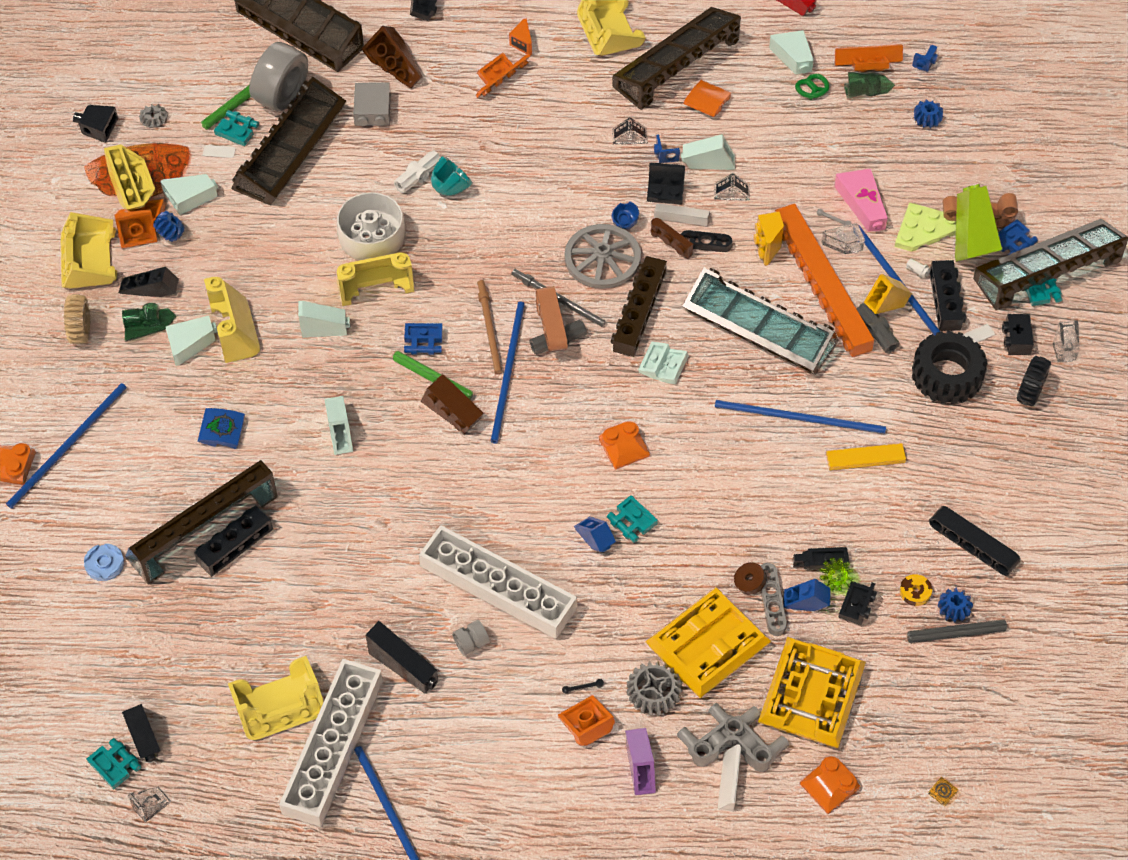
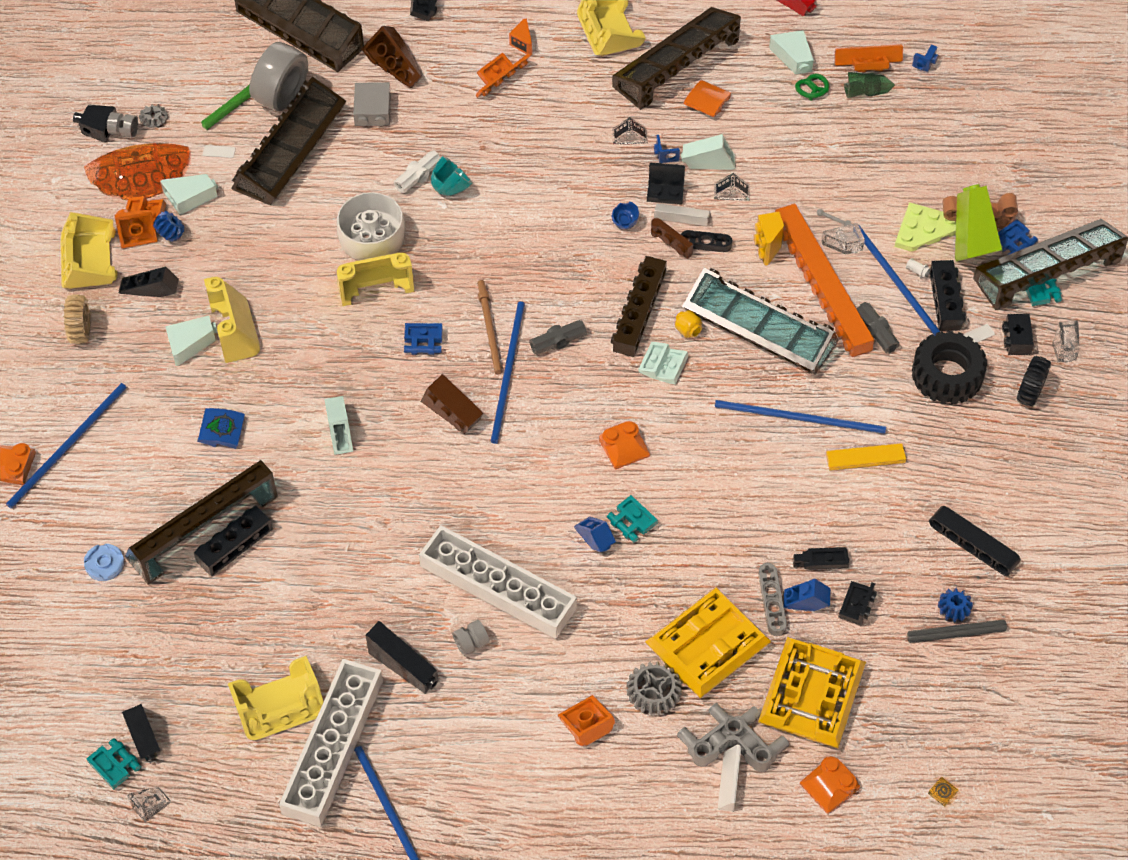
(120, 124): none -> light grey wheel
(129, 177): light yellow wedge -> none
(146, 320): clear green panel -> none
(234, 132): teal plate -> none
(322, 320): light aqua slope -> none
(425, 371): bright green axle -> none
(529, 281): dark grey bar -> none
(551, 318): nougat beam -> none
(599, 683): black hinge -> none
(602, 257): light grey wheel -> none
(640, 761): medium lavender slope -> none
(688, 324): none -> yellow head
(746, 571): reddish brown piece -> none
(842, 577): clear neon green gear -> none
(863, 198): bright pink slope -> none
(887, 295): yellow slope -> none
(912, 597): yellow piece -> none
(928, 114): blue gear -> none

